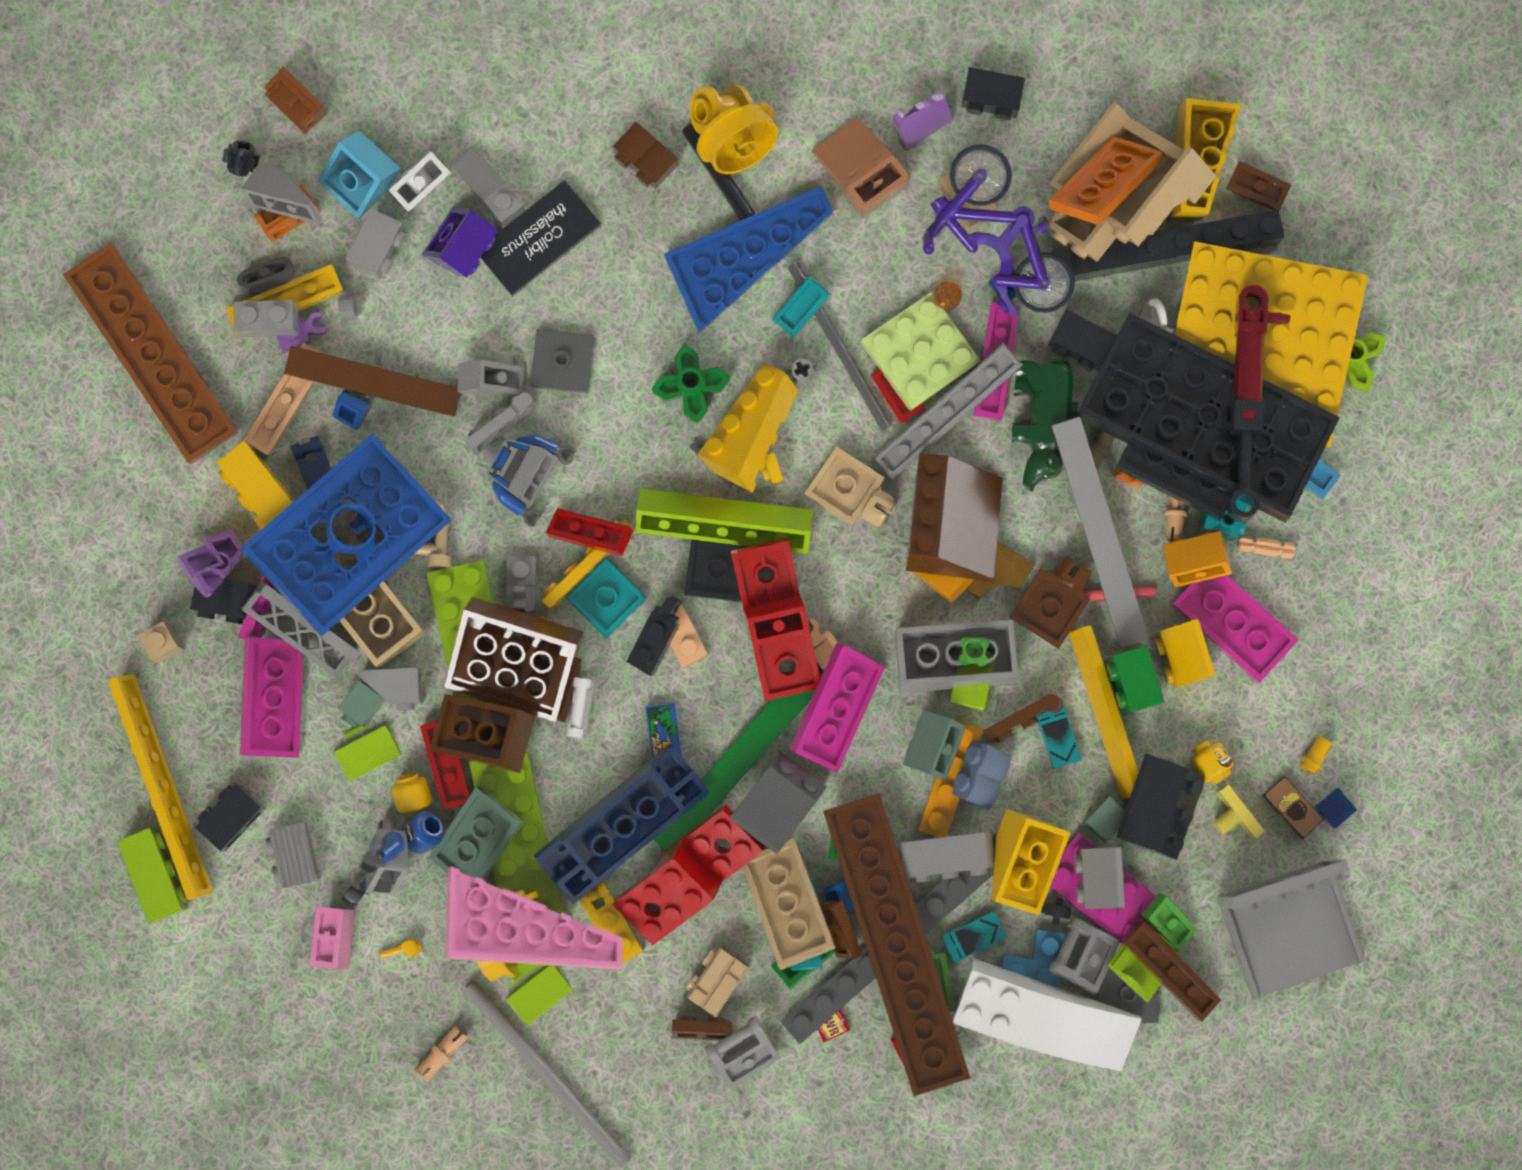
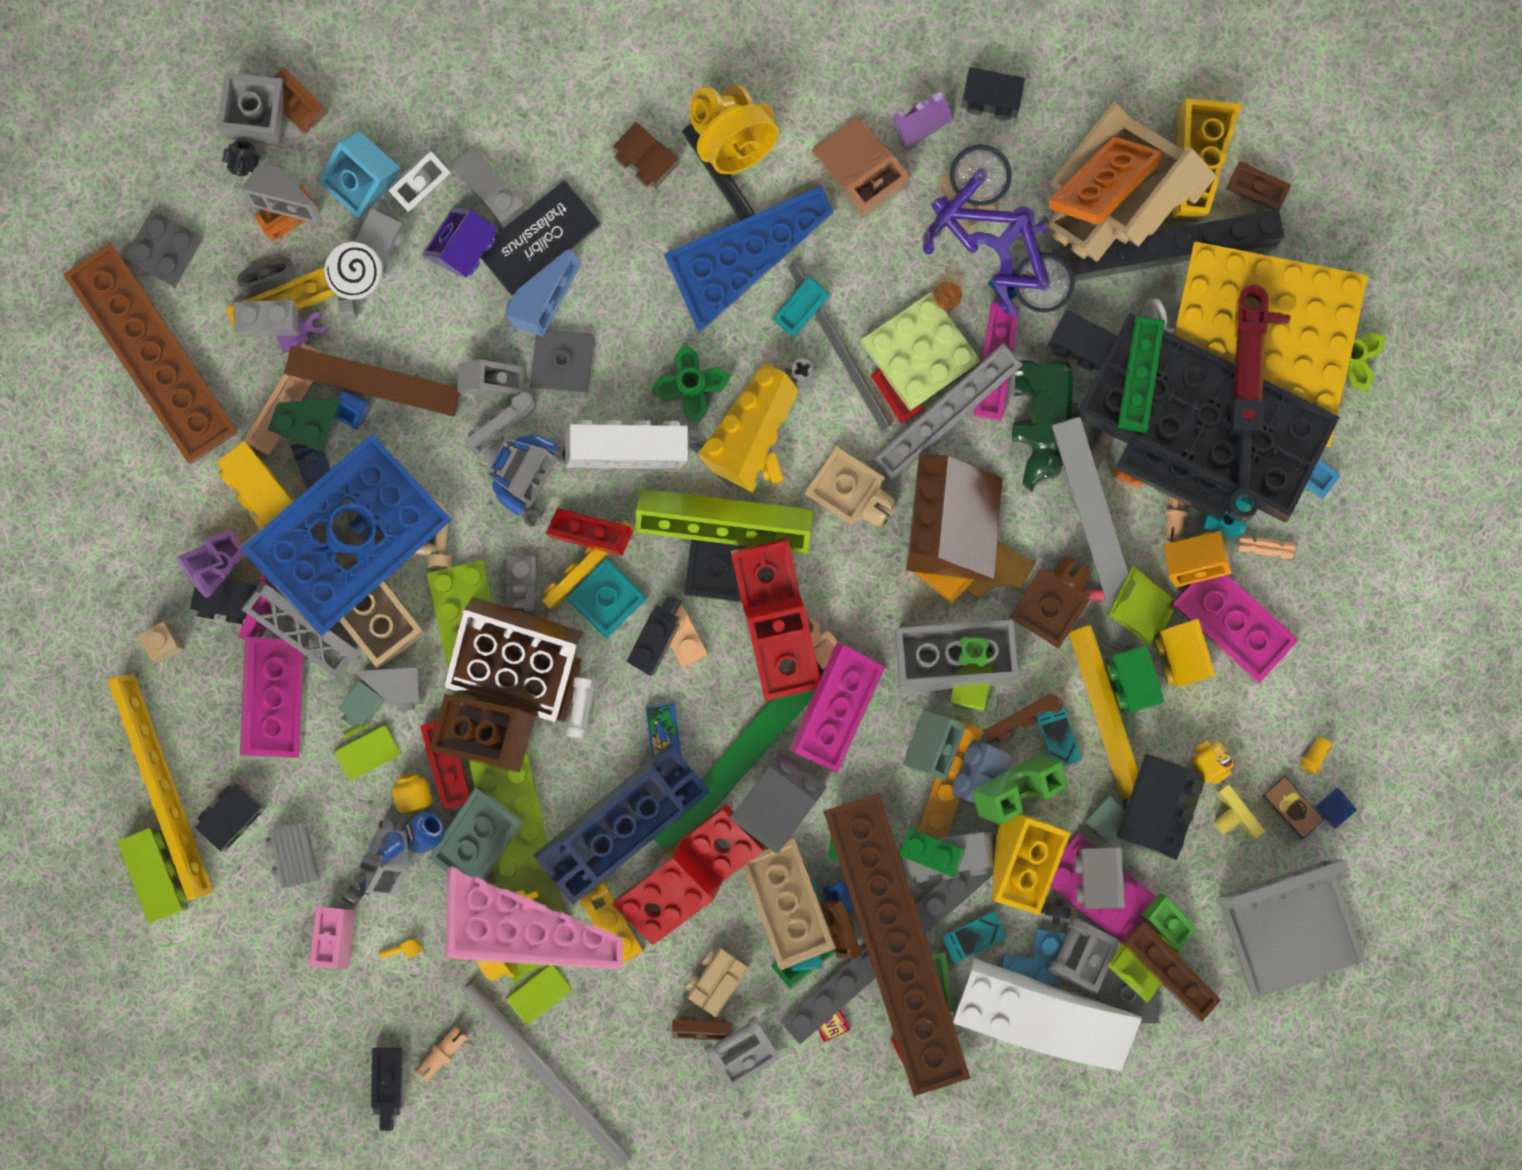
(163, 248): none -> dark grey plate
(251, 108): none -> light grey slope
(306, 421): none -> dark green wing
(353, 270): none -> white tile
(386, 1084): none -> black hinge
(542, 295): none -> medium blue slope
(626, 445): none -> white brick
(931, 852): none -> green plate
(1001, 797): none -> bright green arch
(1141, 374): none -> green tile
(1141, 606): none -> lime piece

